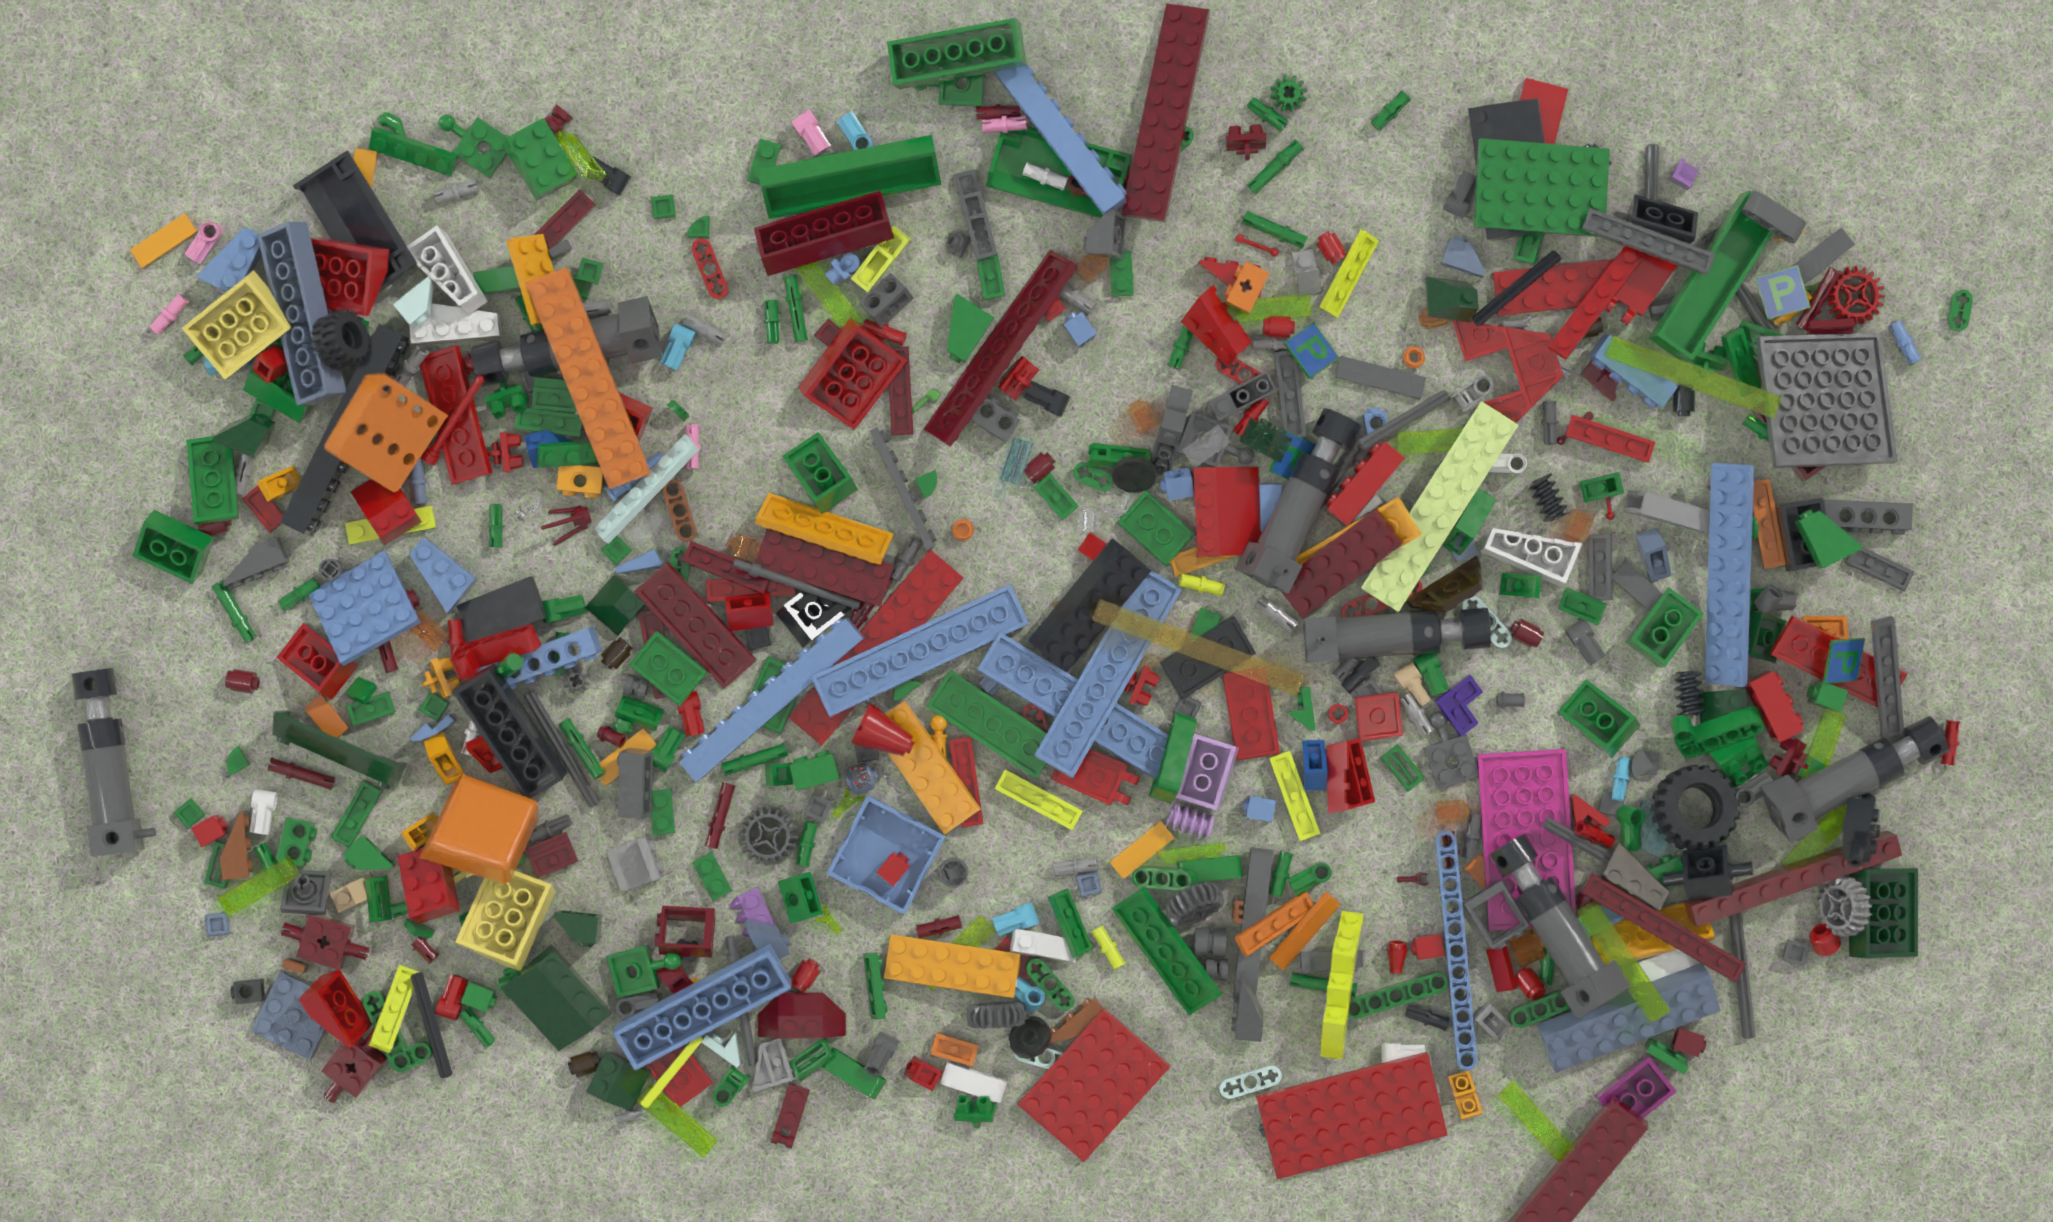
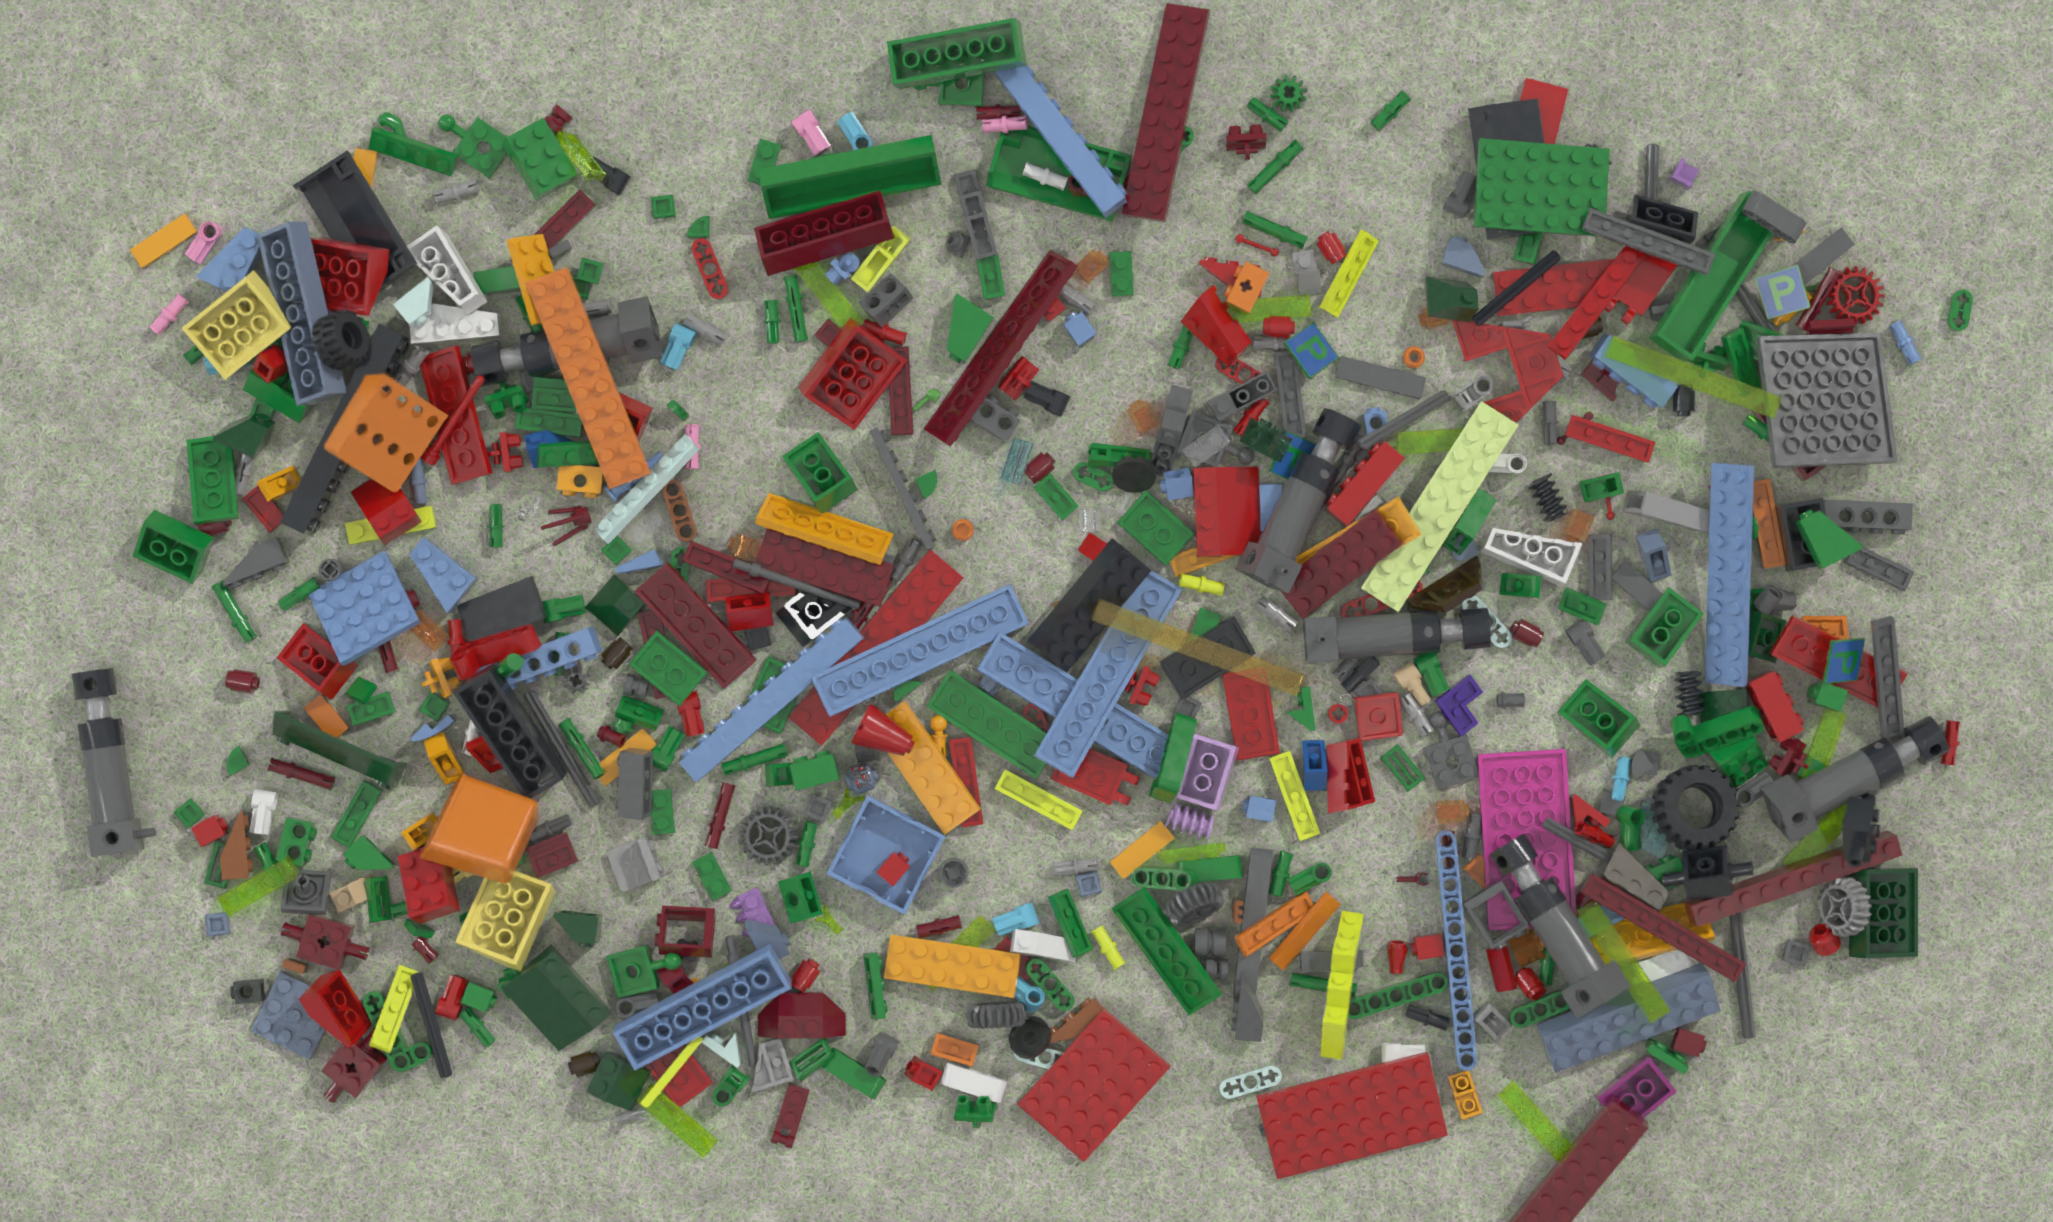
(1106, 236): dark grey slope -> none

